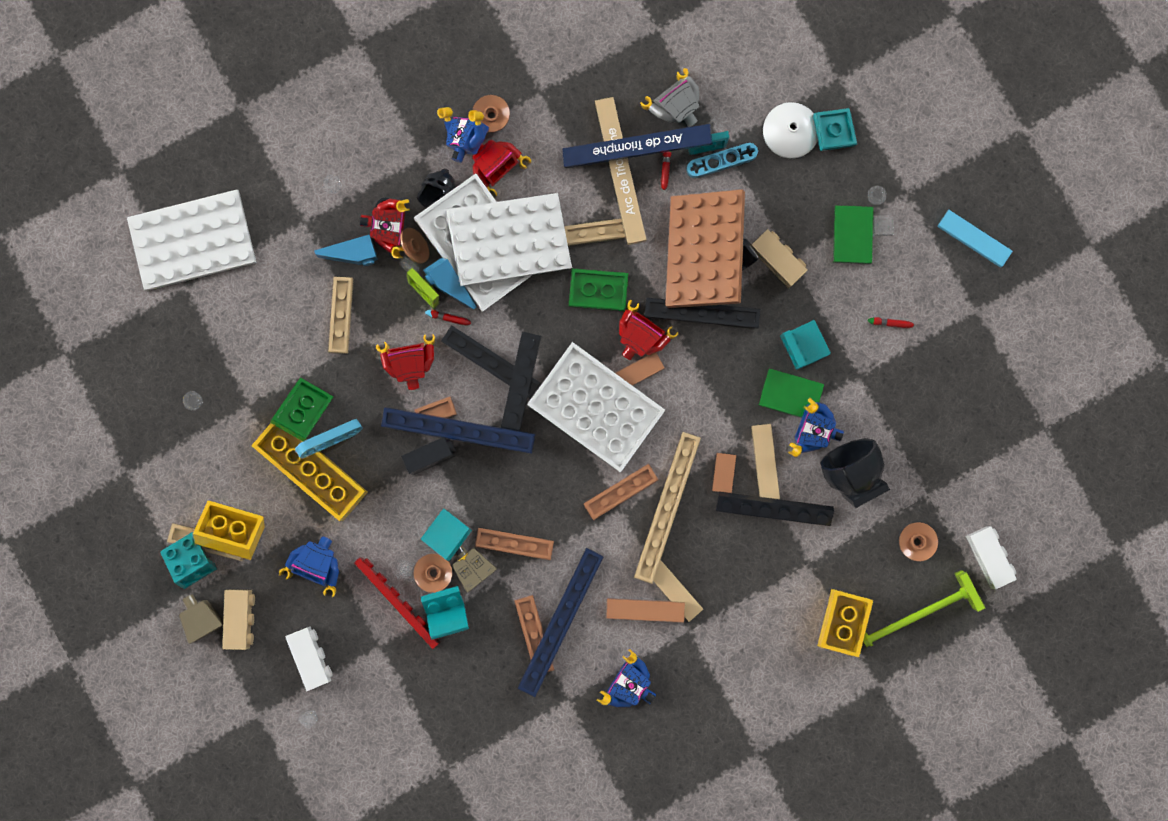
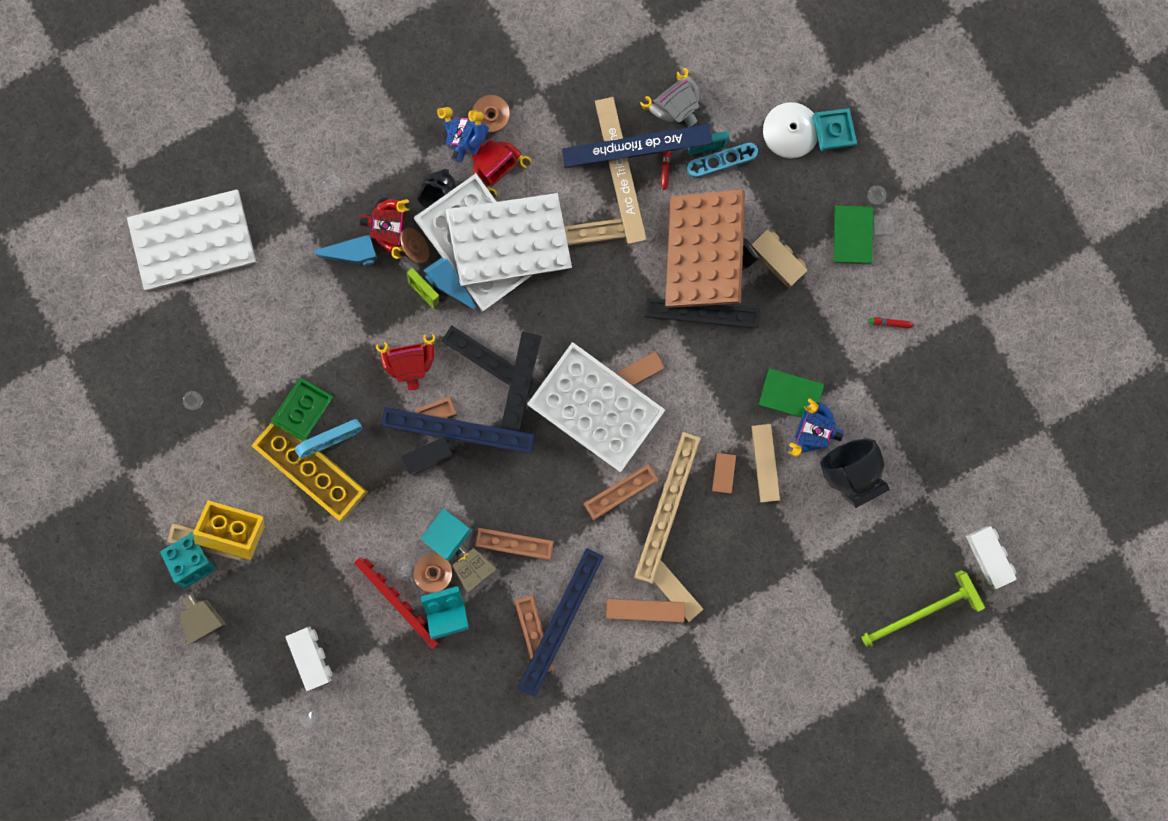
(238, 619): tan brick -> none
(314, 563): blue torso -> none
(340, 315): tan tile -> none
(447, 317): red piece -> none
(598, 290): green tile -> none
(629, 684): torso -> none
(641, 334): red torso -> none
(774, 508): black plate -> none
(805, 344): teal bracket -> none
(845, 623): yellow brick -> none
(928, 541): nougat dish -> none
(974, 238): medium azure tile -> none

